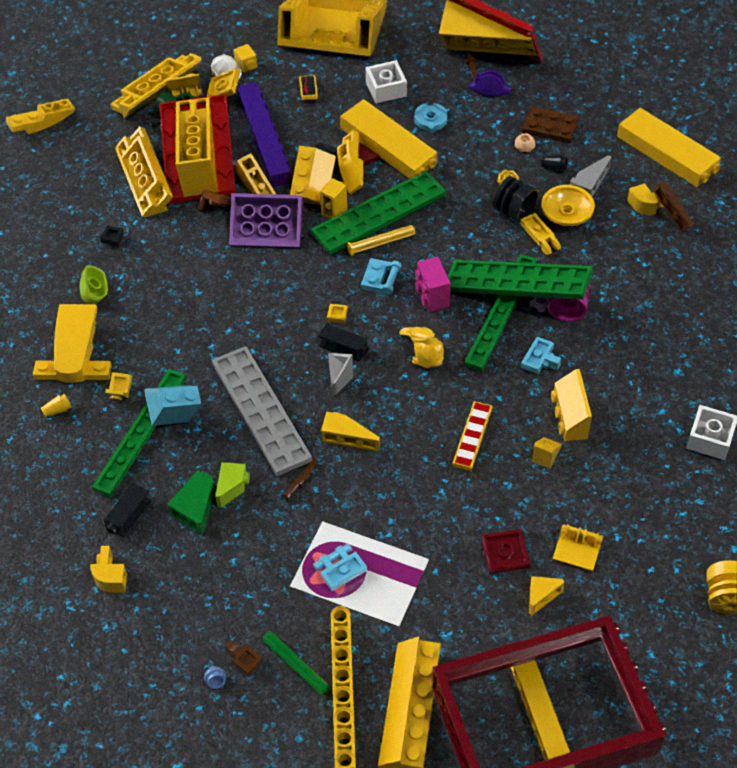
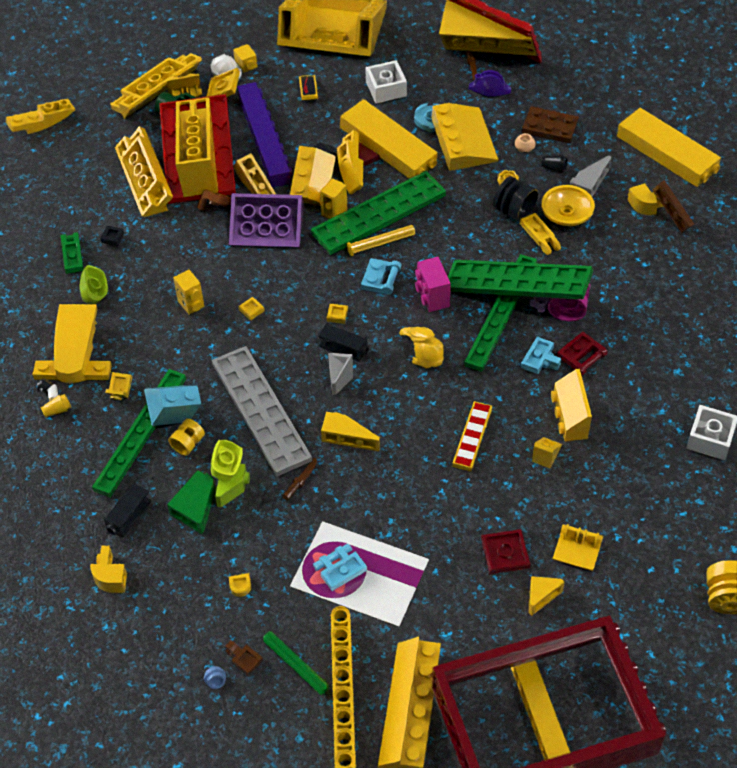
(45, 384): none -> arm
(72, 253): none -> green plate
(186, 437): none -> yellow wheel
(189, 292): none -> yellow brick
(225, 459): none -> neon yellow piece
(240, 584): none -> yellow tile
(251, 308): none -> yellow tile
(463, 136): none -> yellow slope
(578, 348): none -> dark red plate

